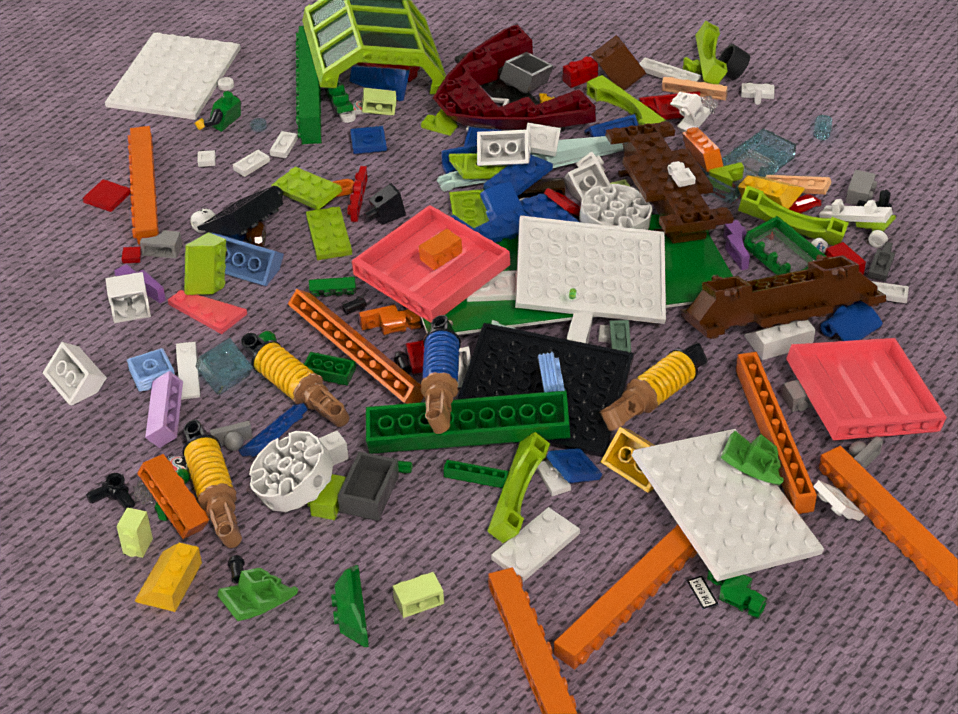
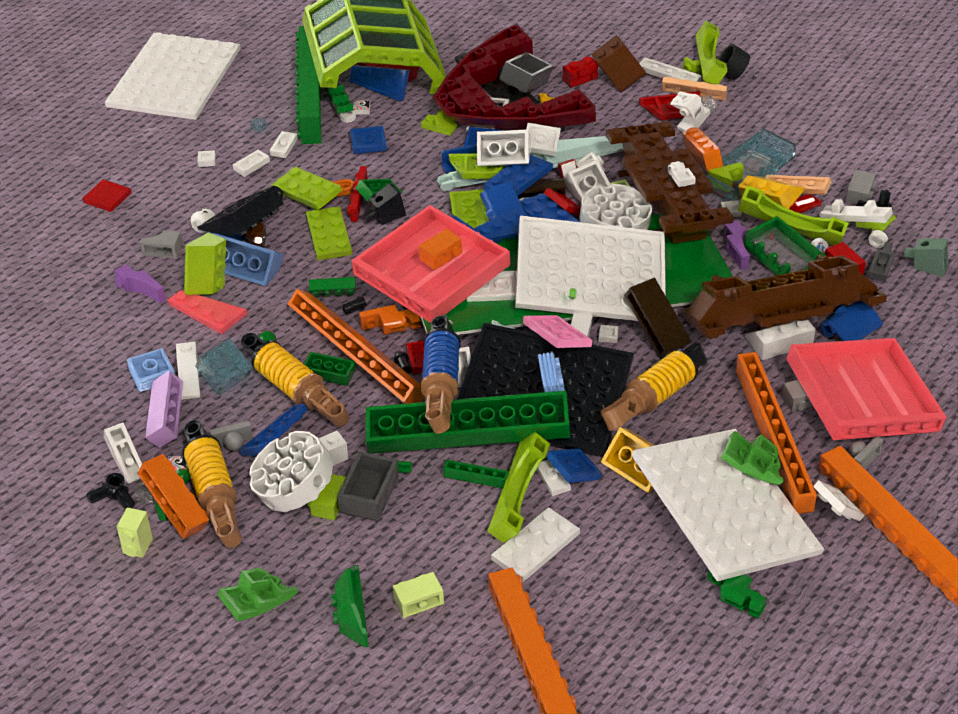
(73, 374): white slope -> none
(123, 452): none -> white slope
(128, 297): white piece -> none
(131, 255): red tile -> none
(142, 183): orange brick -> none
(170, 577): yellow slope -> none
(223, 112): green torso -> none
(225, 83): white tile -> none
(236, 566): black pin -> none
(370, 187): none -> green piece
(378, 101): yellowish green brick -> none
(557, 331): none -> bright pink tile
(566, 166): none -> tile
(600, 129): blue panel -> none
(604, 90): lime arch -> none
(620, 335): sand green hinge -> none
(624, 598): orange brick -> none
(657, 317): none -> dark brown brick
(702, 592): sticker -> none
(733, 207): none -> white plate
(757, 91): white plate -> none
(822, 127): clear light blue plate -> none
(893, 292): white plate -> none
(930, 256): none -> sand green torso

